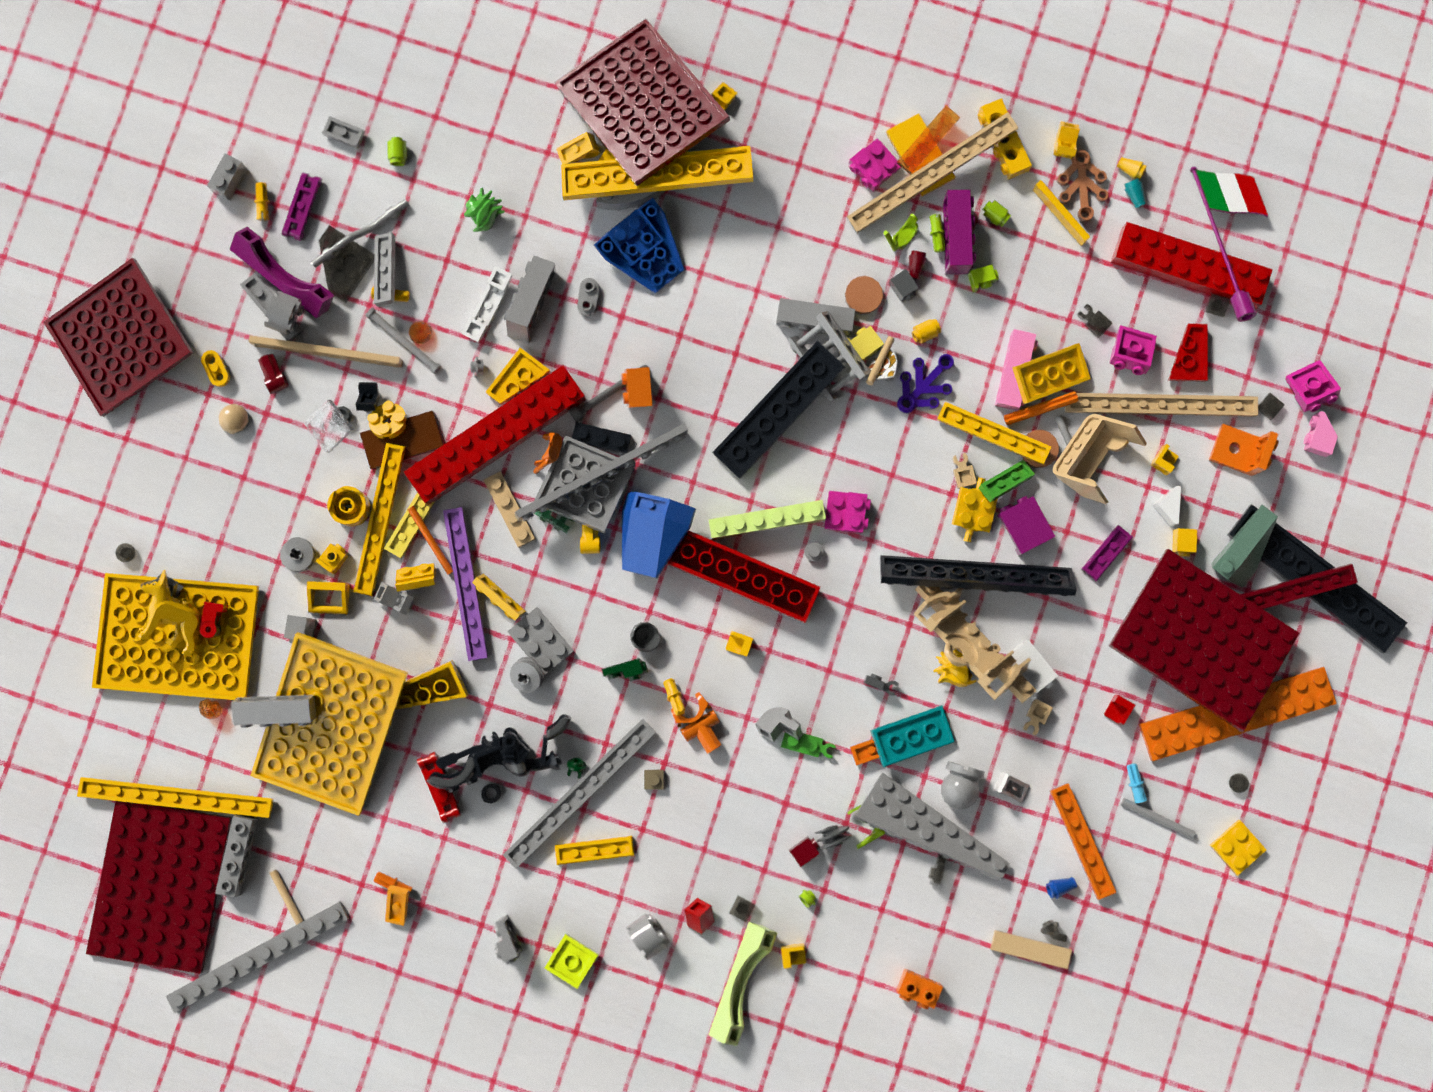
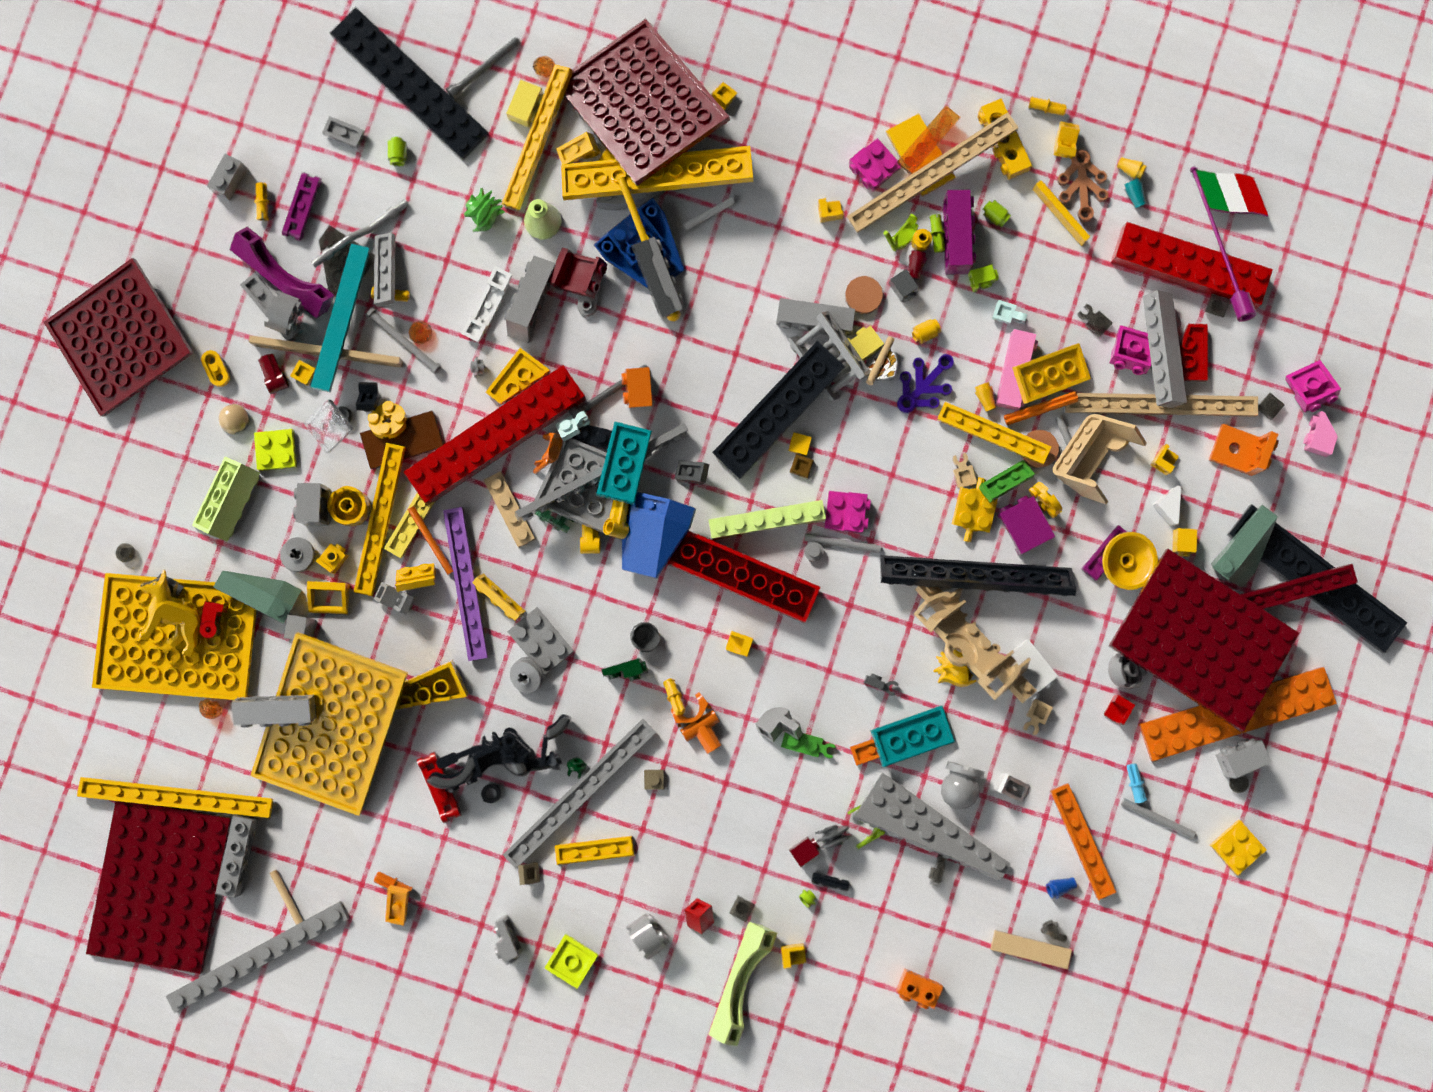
(226, 499): none -> yellowish green slope
(263, 594): none -> sand green wedge
(275, 449): none -> neon yellow plate
(303, 373): none -> yellow plate
(311, 504): none -> light grey brick
(340, 318): none -> teal tile
(409, 83): none -> black plate
(456, 90): none -> dark grey piece
(524, 103): none -> light yellow brick
(528, 873): none -> dark tan plate
(537, 137): none -> yellow tile
(542, 219): none -> yellowish green cone
(543, 66): none -> clear orange plate
(570, 427): none -> light aqua plate
(578, 273): none -> dark red panel
(616, 523): none -> yellow piece
(624, 463): none -> teal tile
(653, 265): none -> piece
(692, 472): none -> dark grey slope
(709, 213): none -> white bar
(799, 444): none -> yellow tile
(801, 466): none -> pearl gold tile
(829, 210): none -> yellow panel
(830, 881): none -> black axle
(842, 543): none -> light grey bar
(919, 245): none -> yellow brick
(985, 395): none -> yellow cone
(1006, 312): none -> light aqua plate
(1046, 501): none -> yellow plate
(1047, 106): none -> yellow axle
(1125, 672): none -> light grey cylinder
(1139, 564): none -> yellow dish
(1164, 349): none -> light grey brick
(1243, 758): none -> light grey brick

